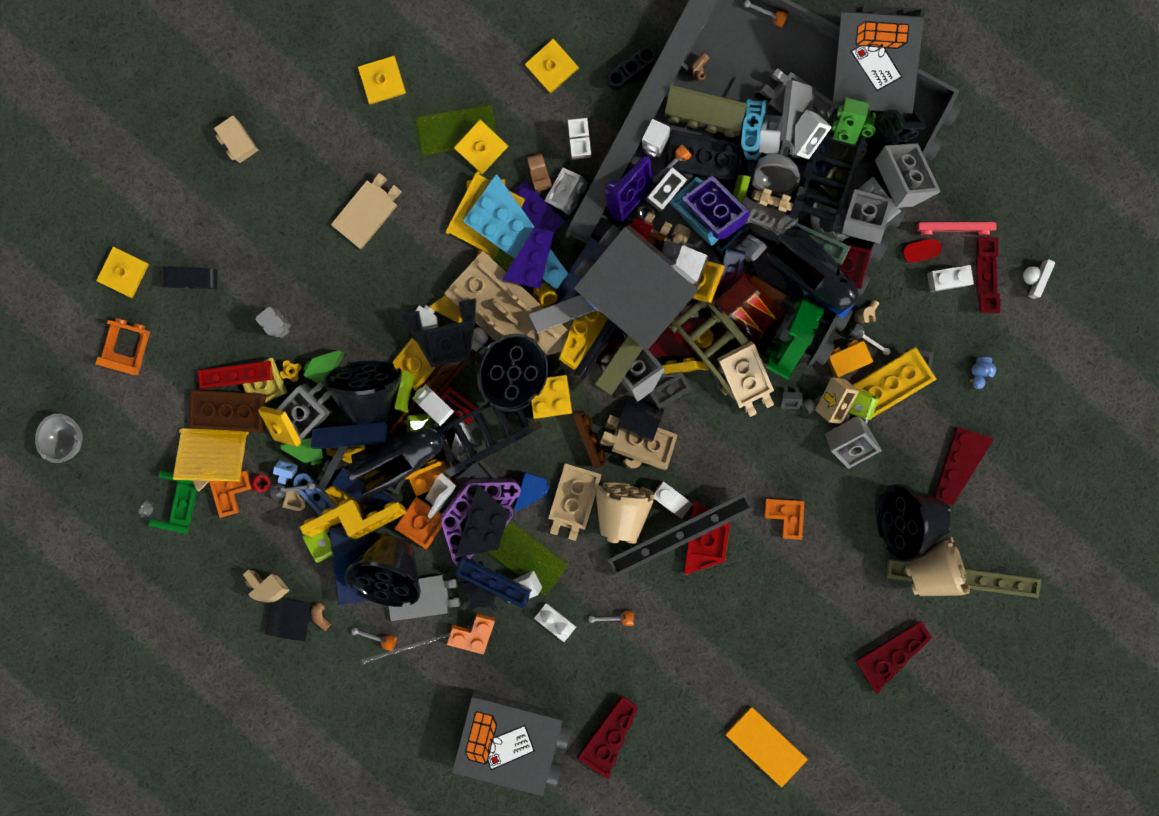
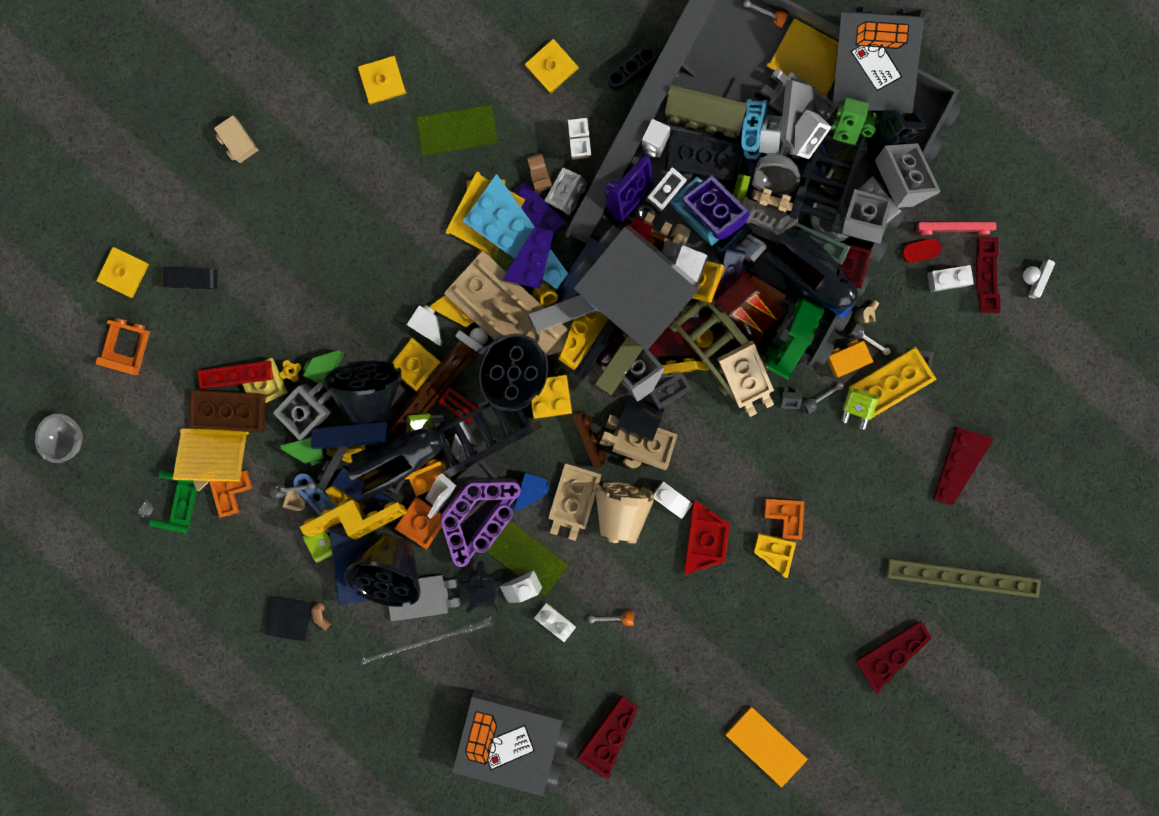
(265, 479): red bush -> none
(266, 591): tan brick -> none
(273, 322): light grey brick -> none
(279, 426): yellow plate -> none
(285, 471): light blue tile -> none
(366, 211): tan tile -> none
(387, 642): hinge -> none
(404, 392): lime tile -> none
(432, 404): white slope -> none
(445, 343): black wing -> none
(474, 639): orange plate -> none
(481, 146): yellow plate -> none
(483, 525): black wing -> none
(493, 582): dark blue tile -> none
(681, 154): hinge -> none
(681, 534): dark grey tile -> none
(697, 67): medium nougat arm -> none
(775, 551): none -> yellow wing
(808, 56): none -> yellow piece
(836, 400): tan brick -> none
(852, 442): light grey slope -> none
(910, 521): black cone -> none
(939, 571): tan cone -> none
(982, 368): medium blue animal -> none

